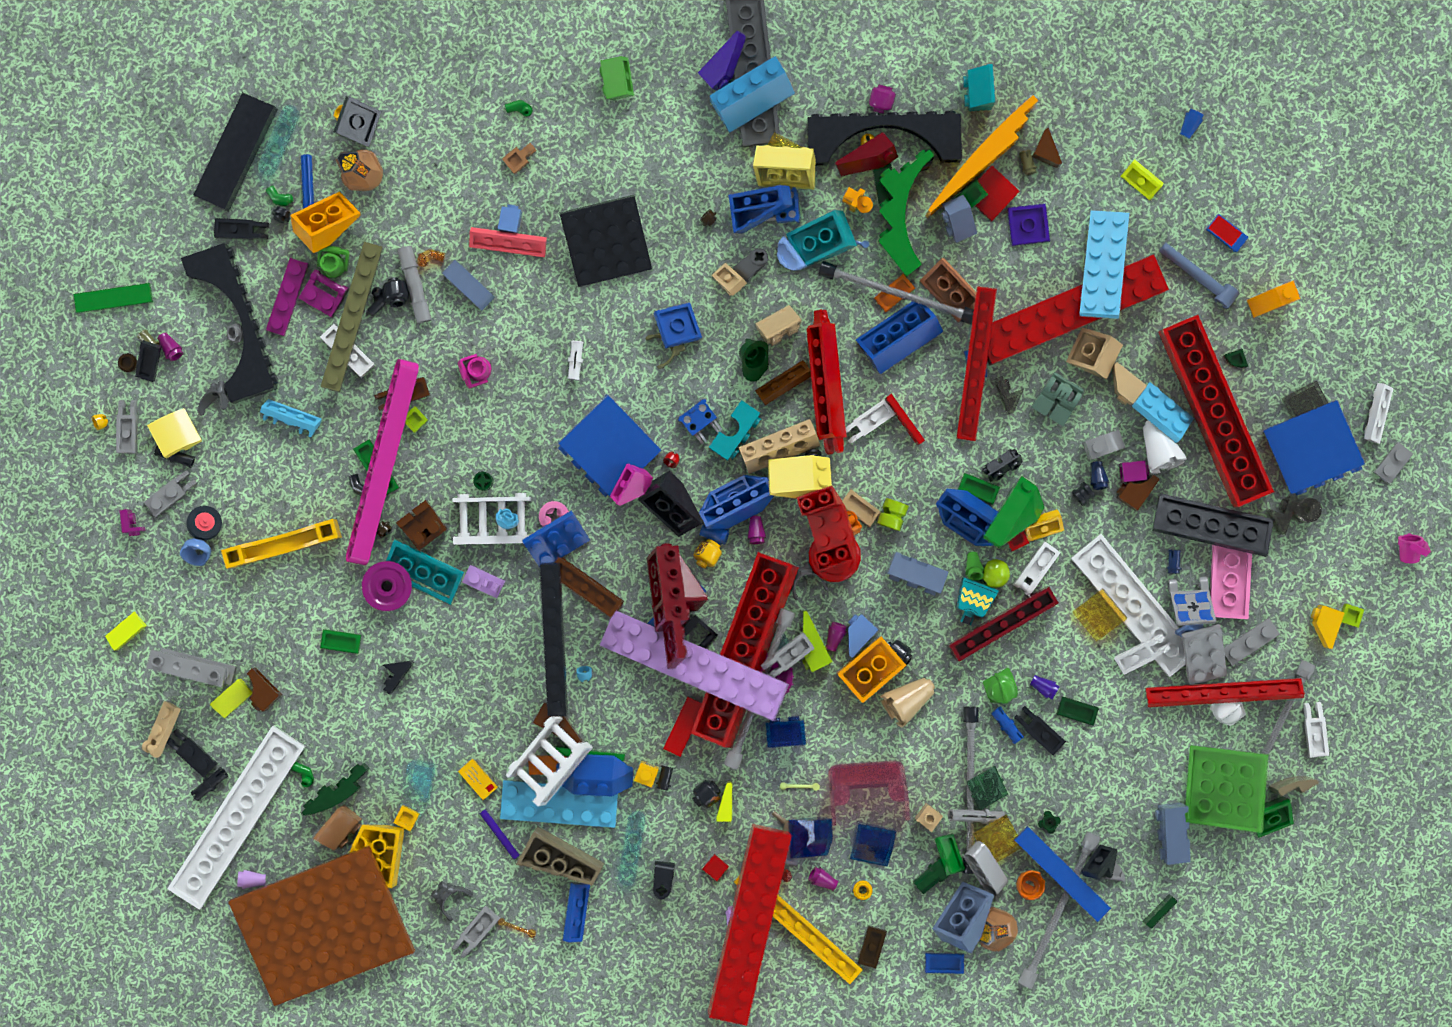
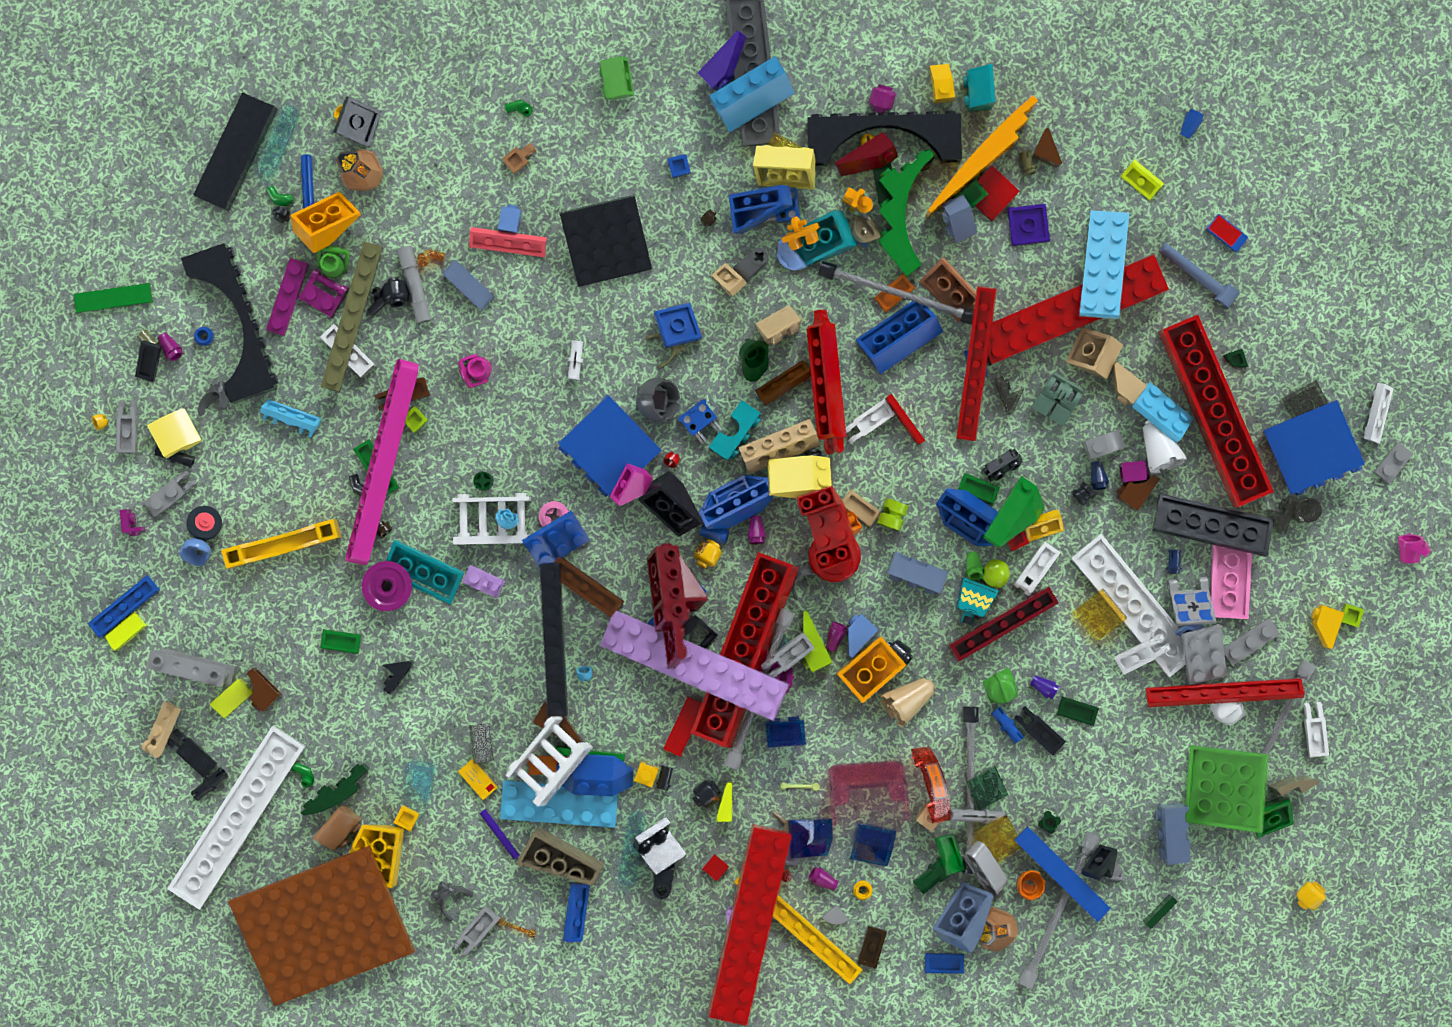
(123, 606): none -> blue tile
(127, 362): dark brown plate -> none
(210, 336): none -> blue plate
(235, 333): light grey plate -> none
(238, 229): black hinge -> none
(250, 879): lavender cone -> none
(423, 526): reddish brown hips -> none
(481, 743): none -> clear smoke tile
(657, 399): none -> dark grey piece
(658, 847): none -> bracket
(679, 166): none -> blue plate
(808, 232): none -> light orange hips
(835, 916): none -> light grey tile
(864, 229): none -> dark tan hat
(935, 783): none -> clear red slope
(942, 83): none -> yellow slope
(1273, 299): light orange slope -> none
(1311, 895): none -> yellow head

